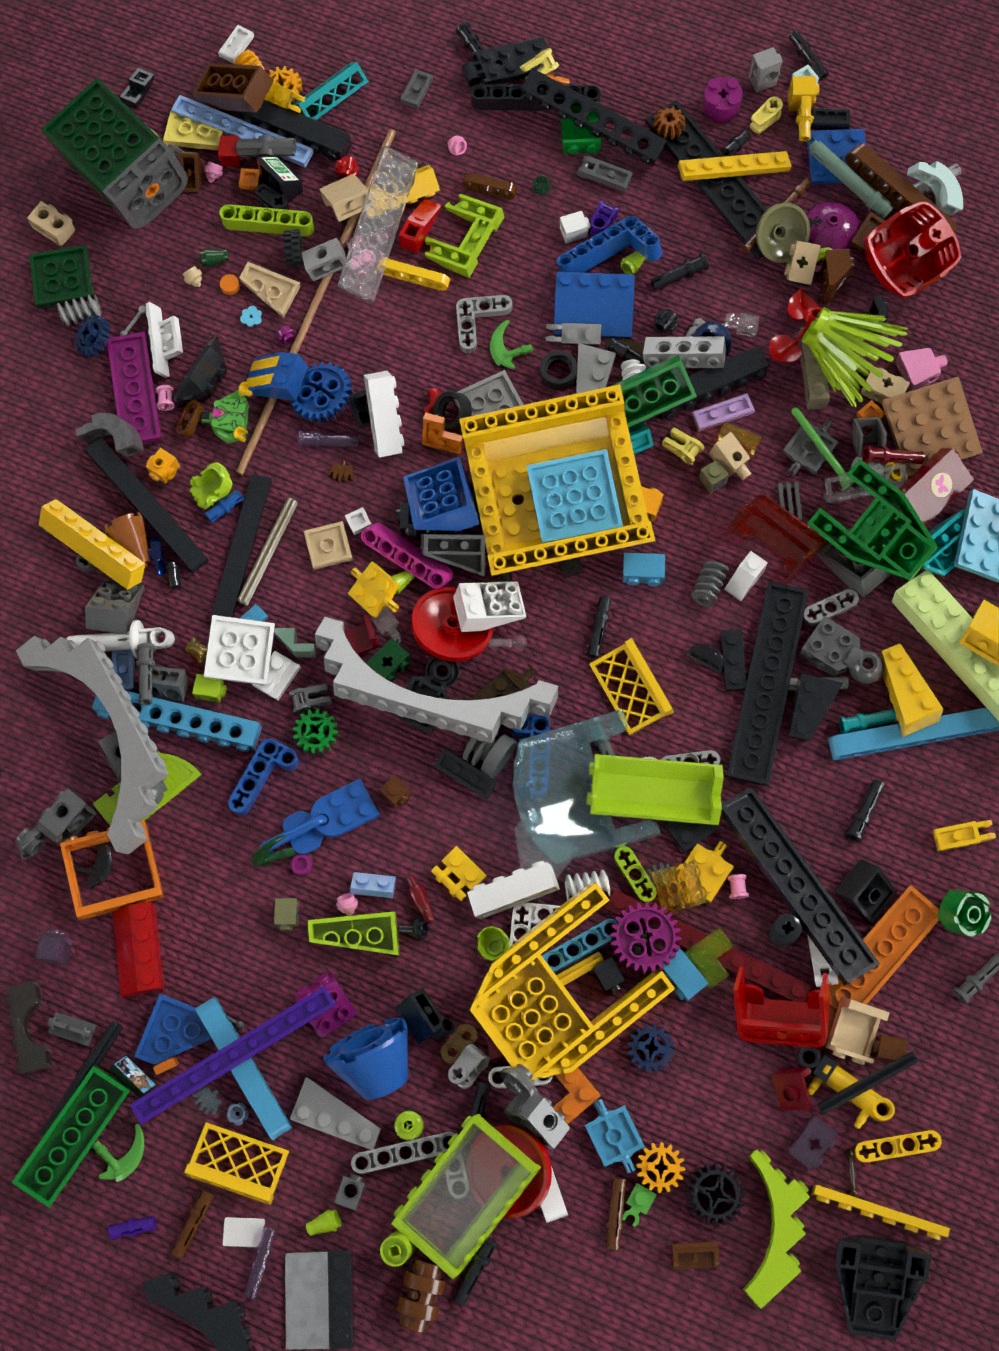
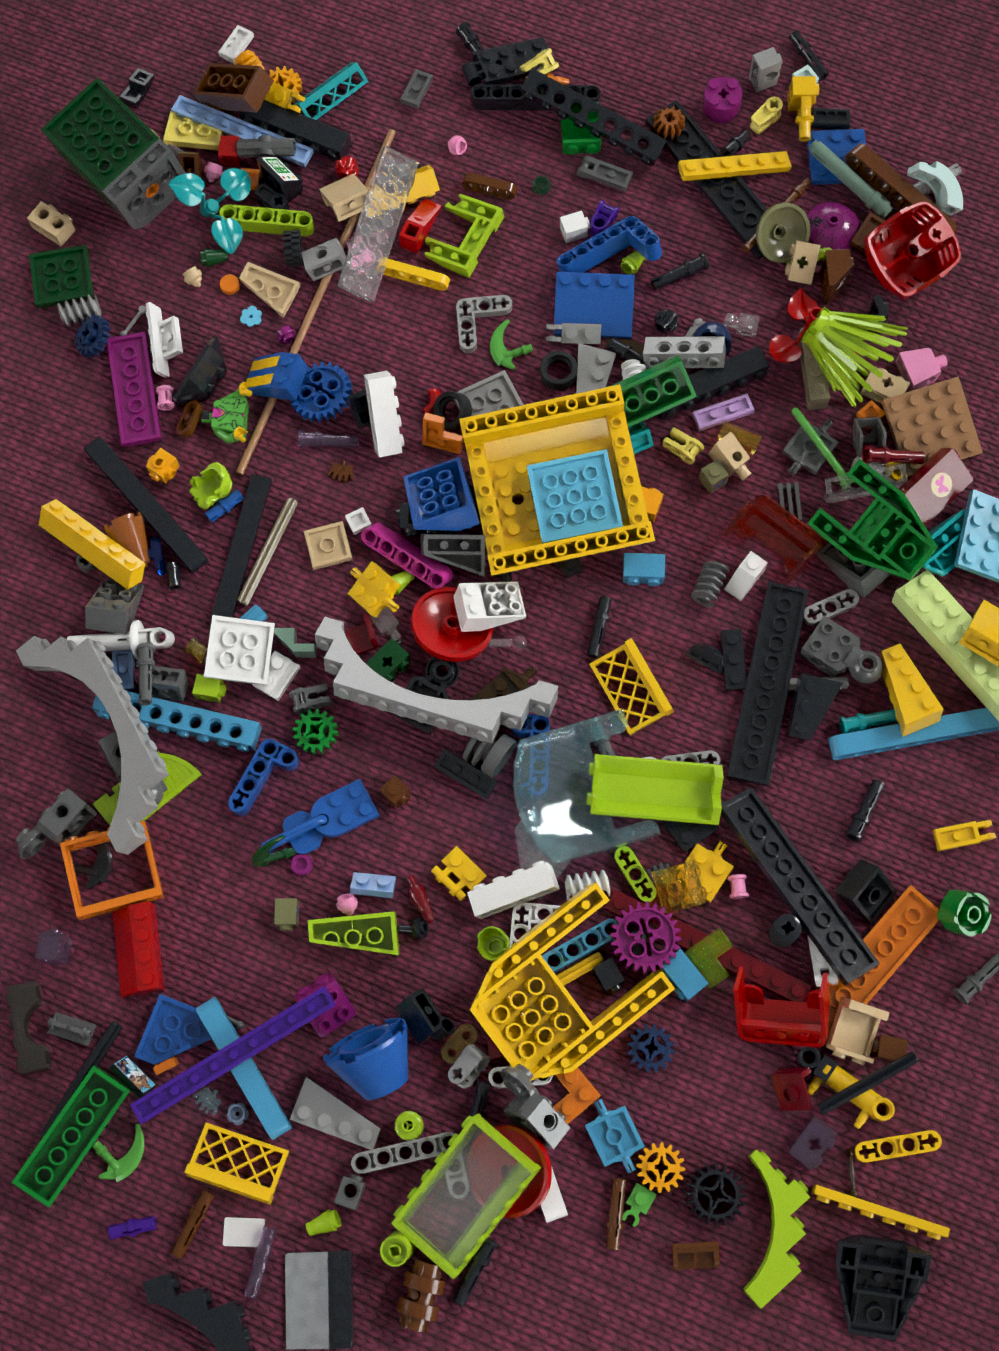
(125, 435): flat silver arch -> none
(235, 182): none -> teal plant

